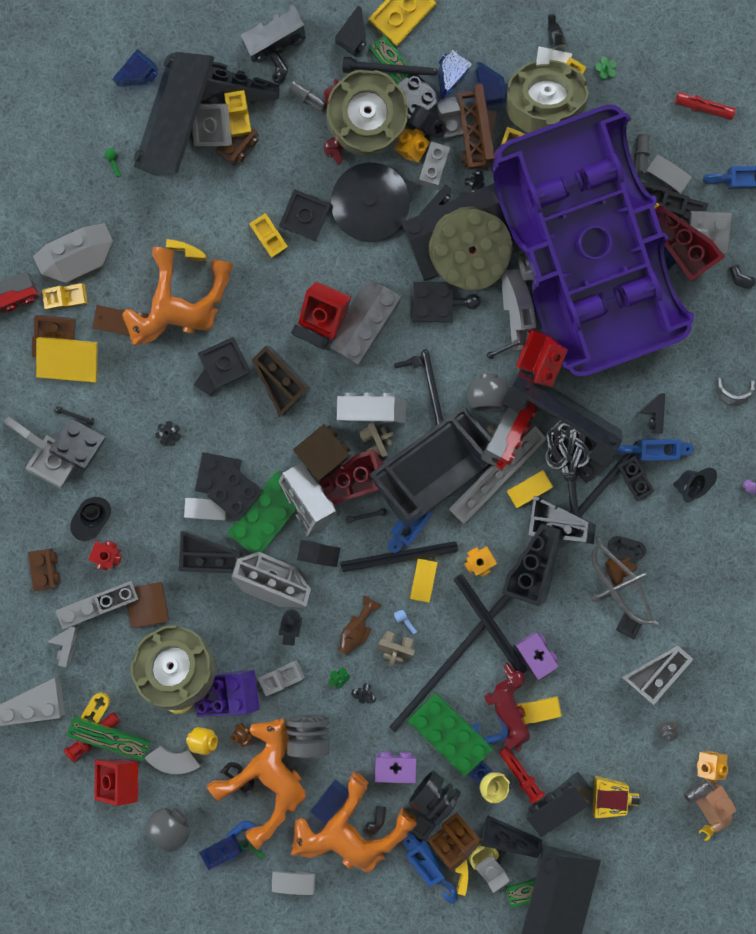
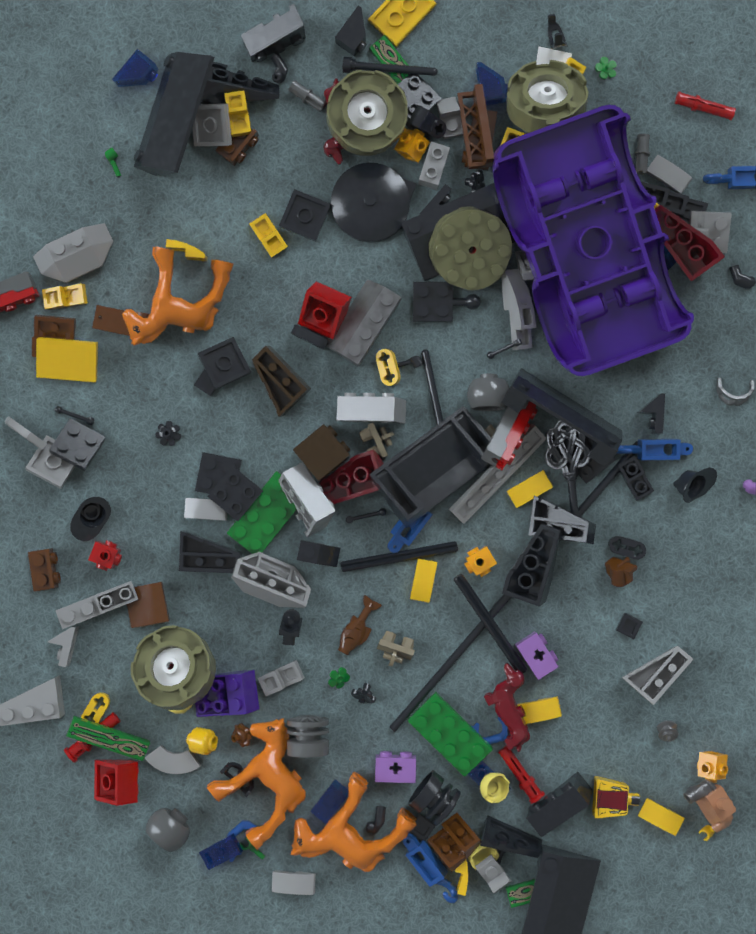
(392, 366): none -> yellow beam
(401, 616): light blue hand -> none
(451, 72): clear blue slope -> none
(542, 357): red panel -> none
(629, 581): flat silver piece -> none
(661, 816): none -> yellow slope

